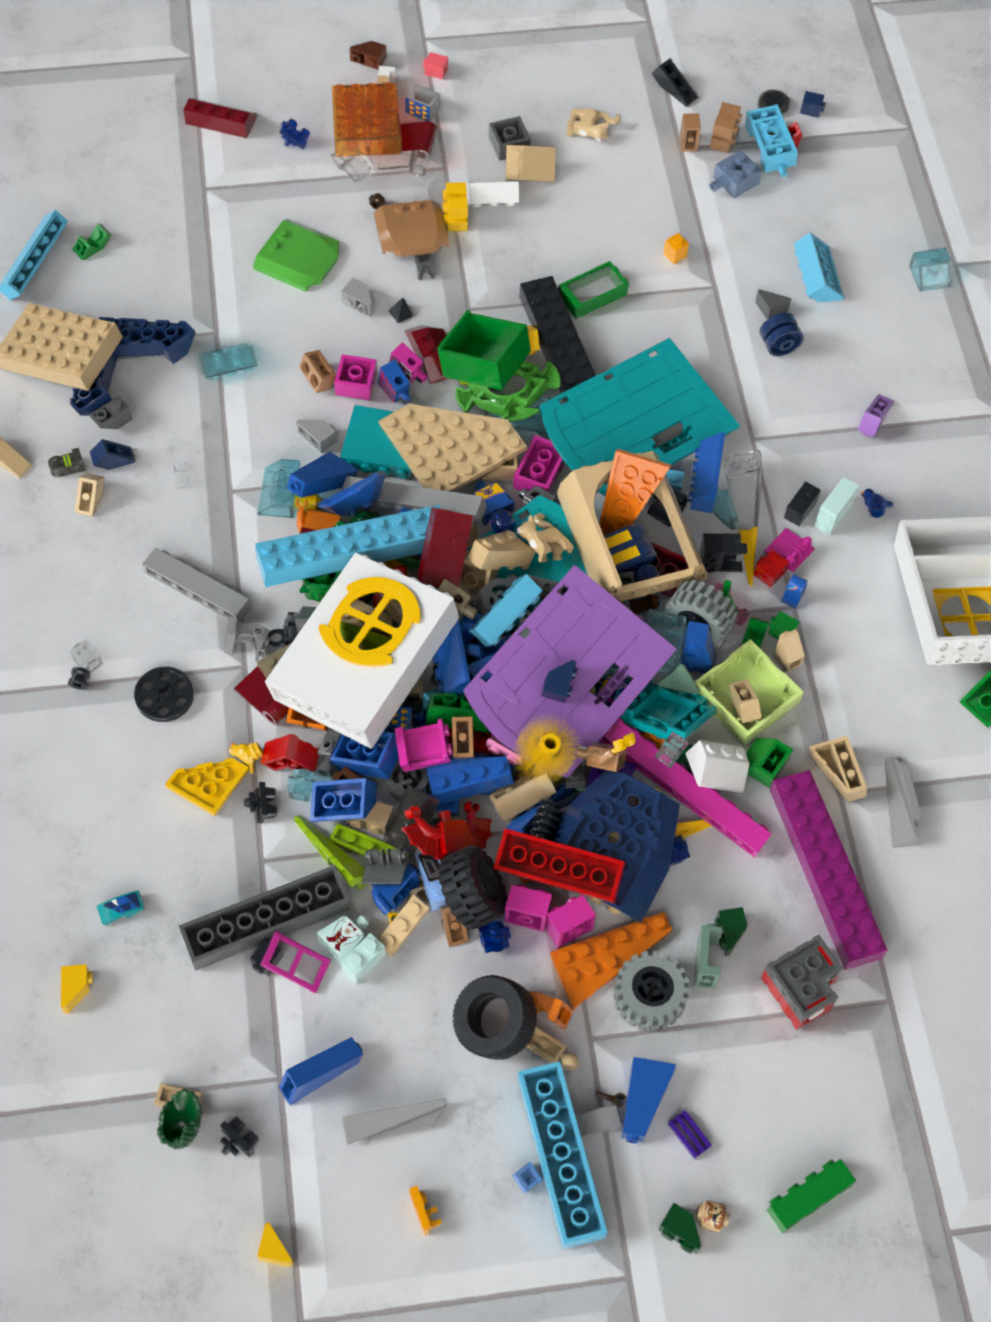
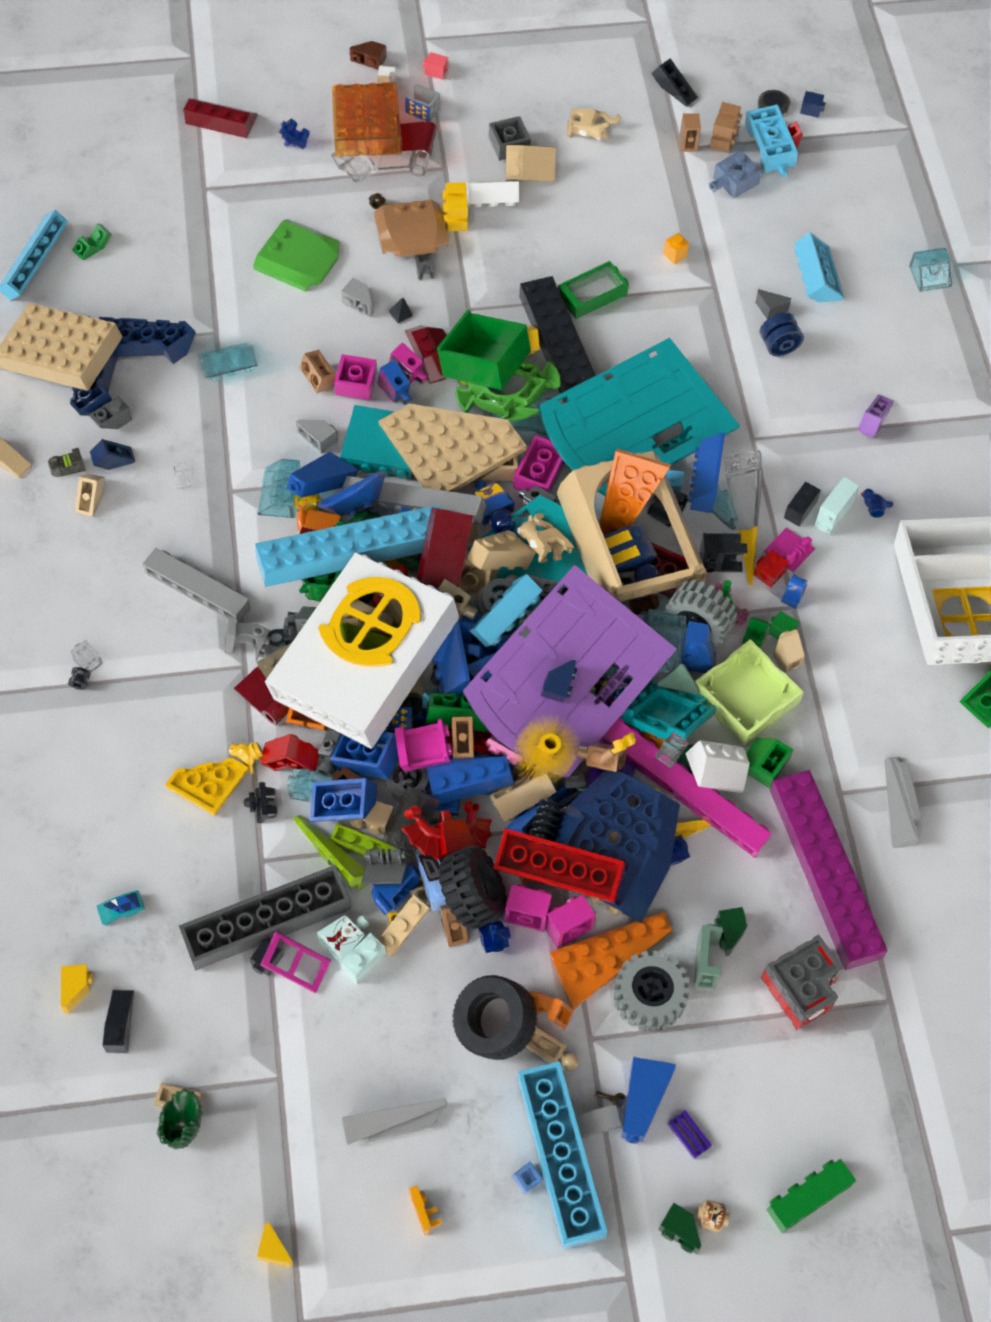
(118, 1022): none -> black slope
(165, 701): black wedge -> none
(246, 1143): black hips -> none
(319, 1070): blue slope -> none
(745, 701): tan brick -> none
(840, 766): tan wedge -> none

